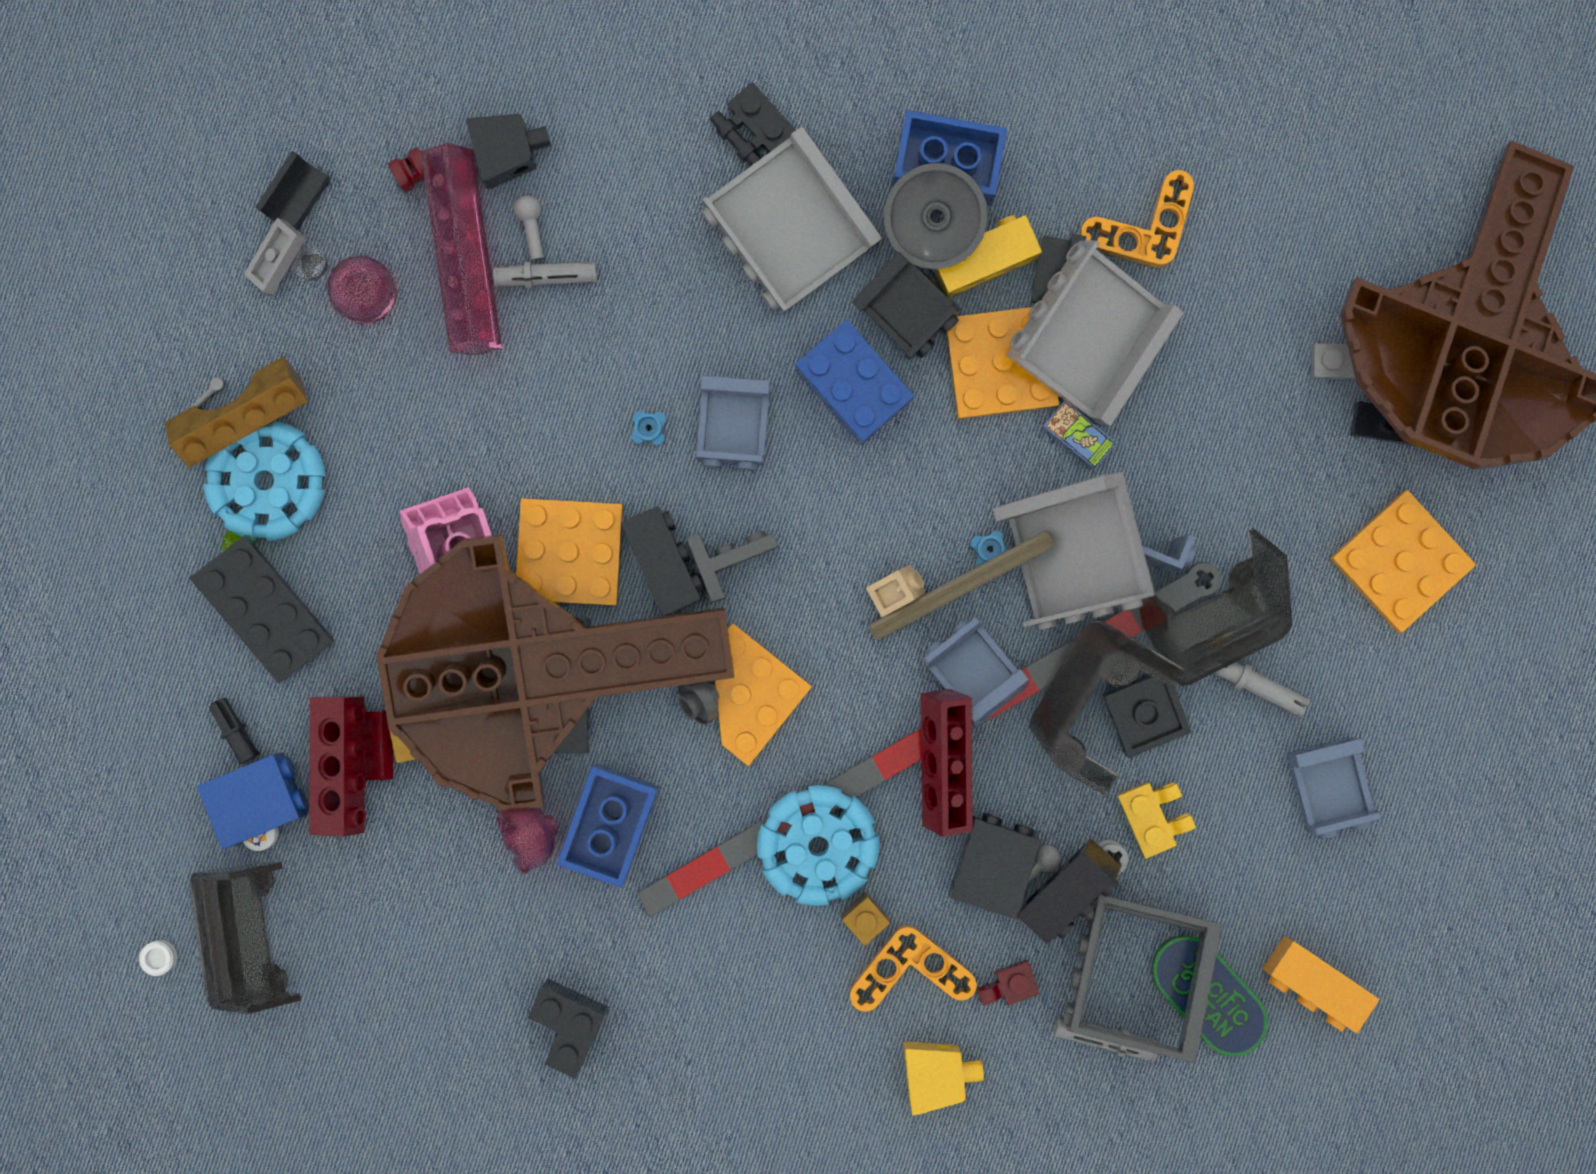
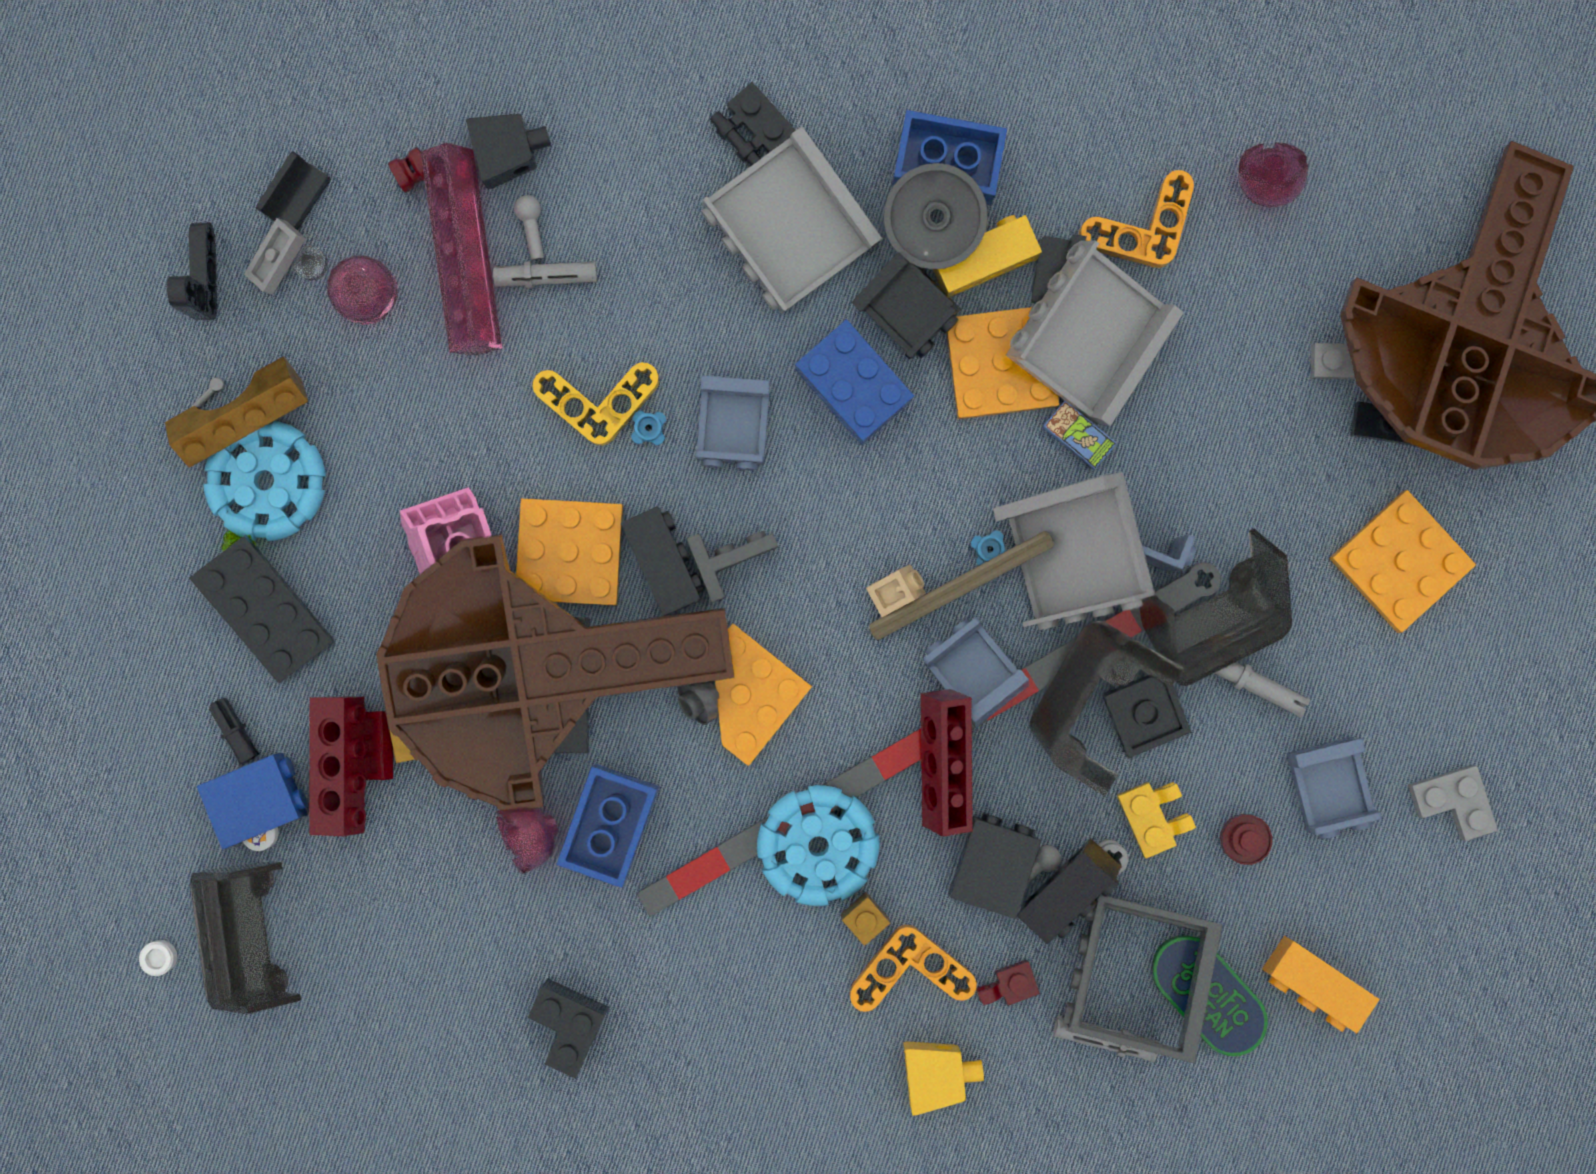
(197, 293): none -> black beam
(604, 411): none -> yellow beam
(1246, 839): none -> dark red plate
(1273, 174): none -> clear pink cylinder
(1462, 794): none -> light grey plate

